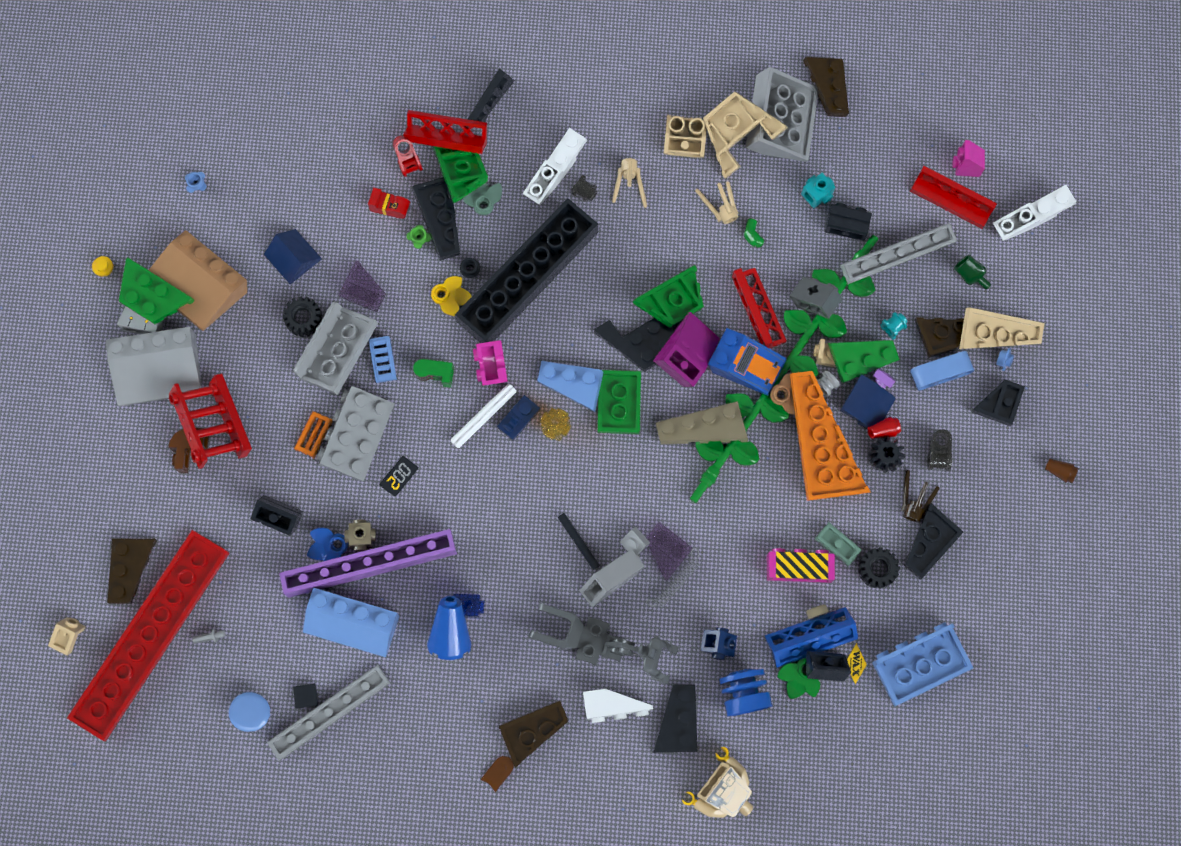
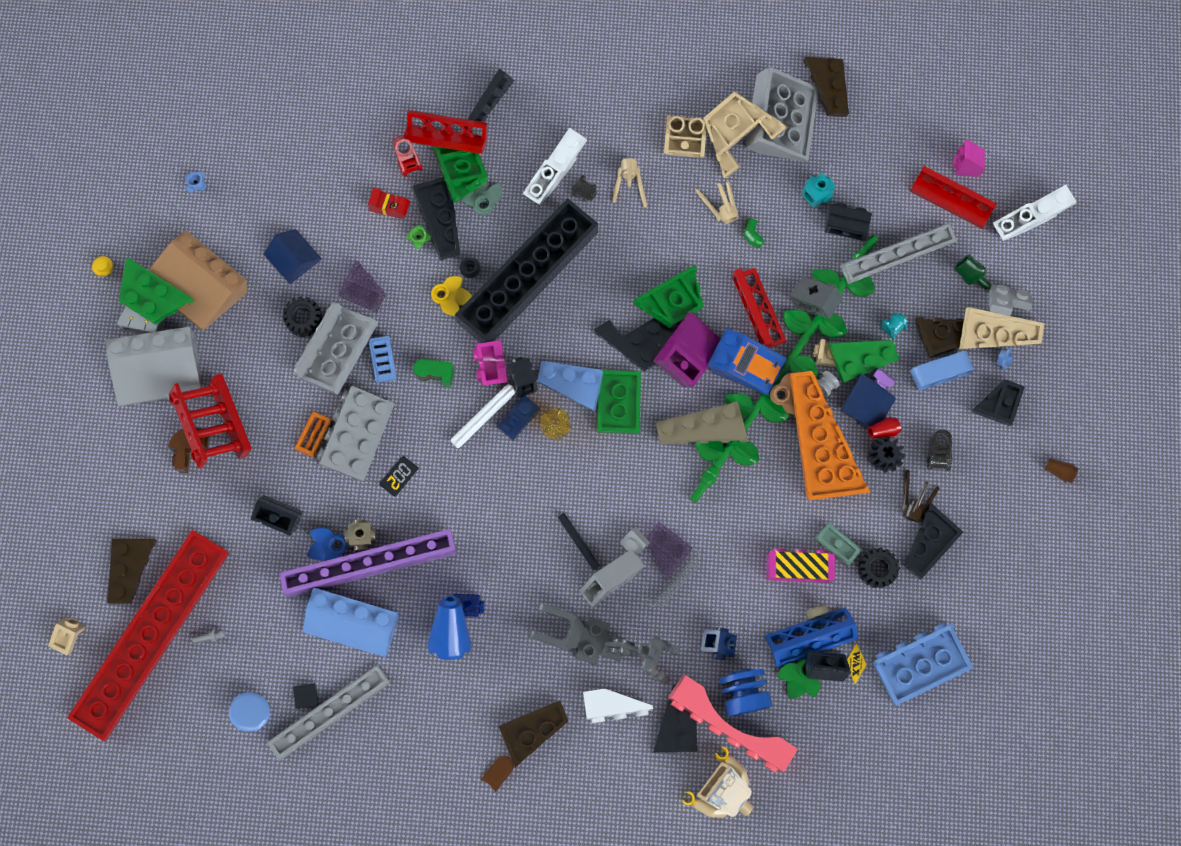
(523, 376): none -> black brick
(693, 698): none -> coral arch
(1004, 299): none -> light grey plate

